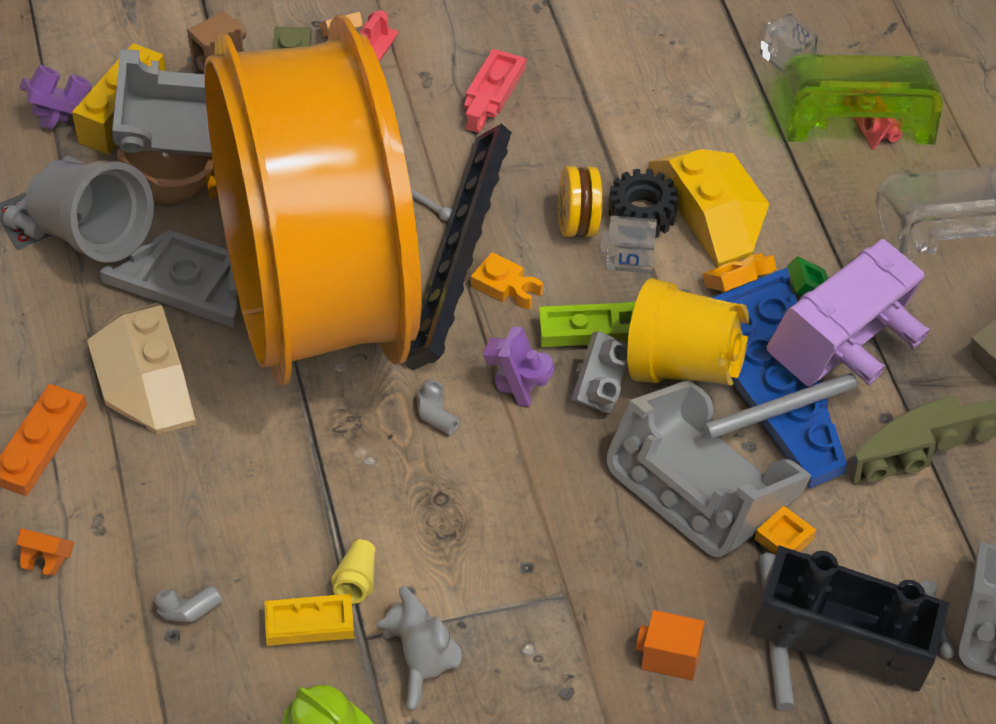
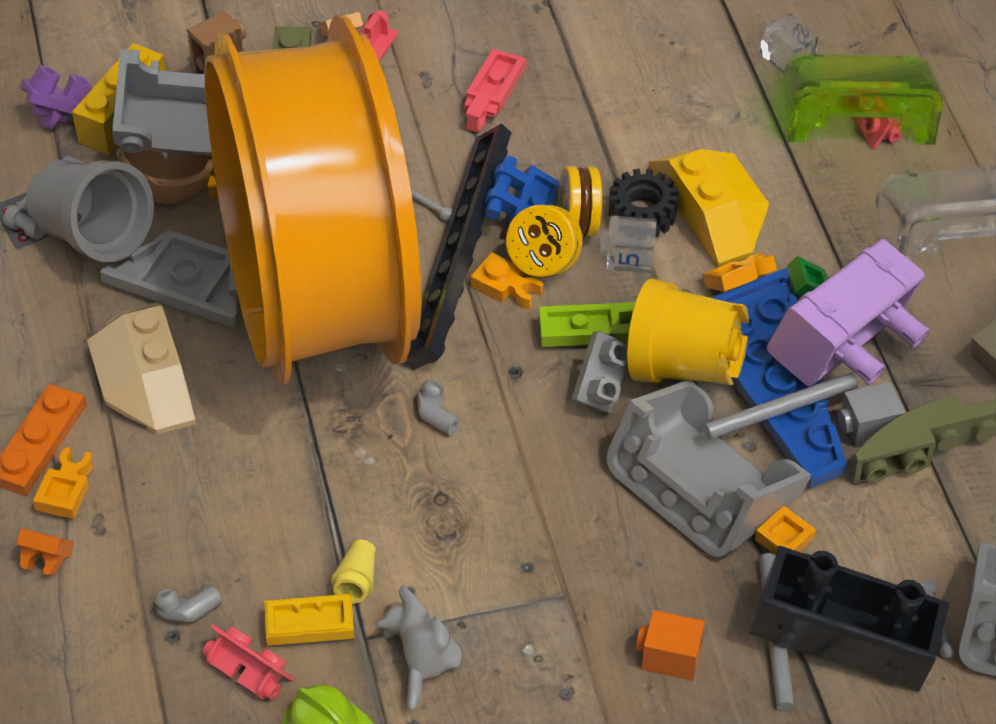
(66, 488): none -> light orange plate
(261, 671): none -> coral hinge
(518, 365): medium lavender hips -> none
(532, 188): none -> blue plate
(544, 240): none -> yellow head
(868, 410): none -> light grey brick

